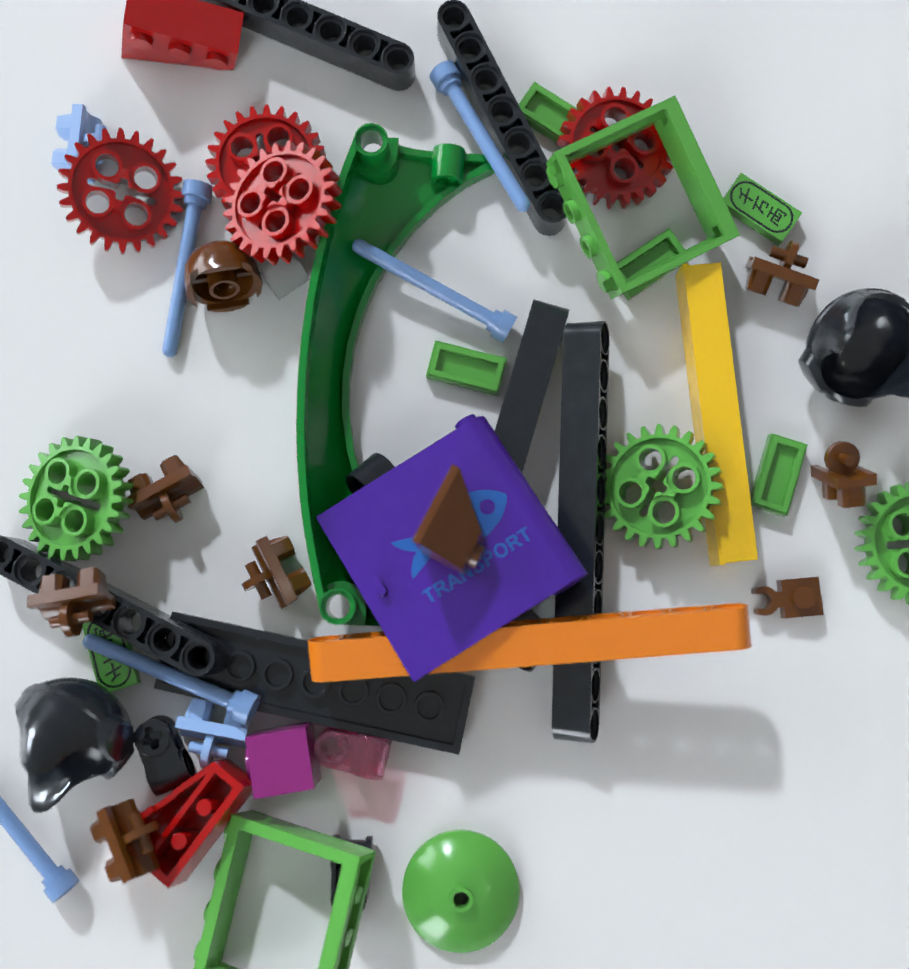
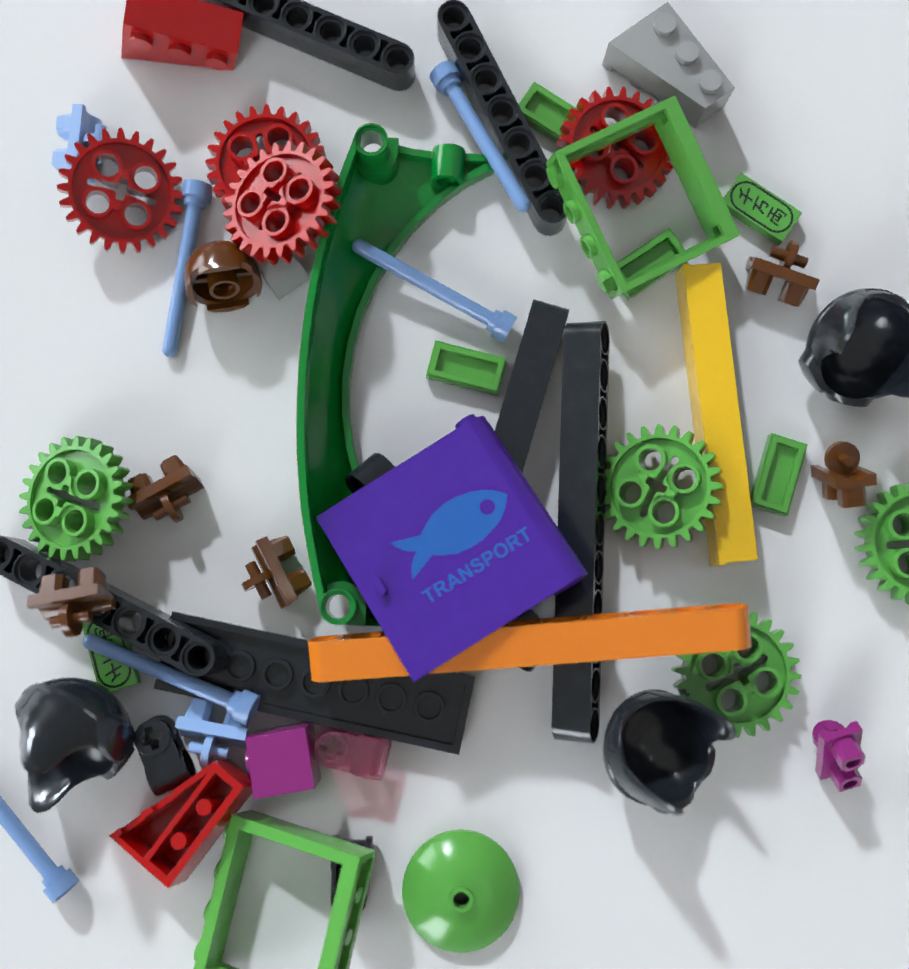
(128, 841): reddish brown hips -> none
(451, 527): reddish brown slope -> none
(662, 748): none -> black piece
(668, 62): none -> light grey wedge
(750, 705): none -> bright green gear
(793, 596): reddish brown plate -> none
(839, 753): none -> magenta hips

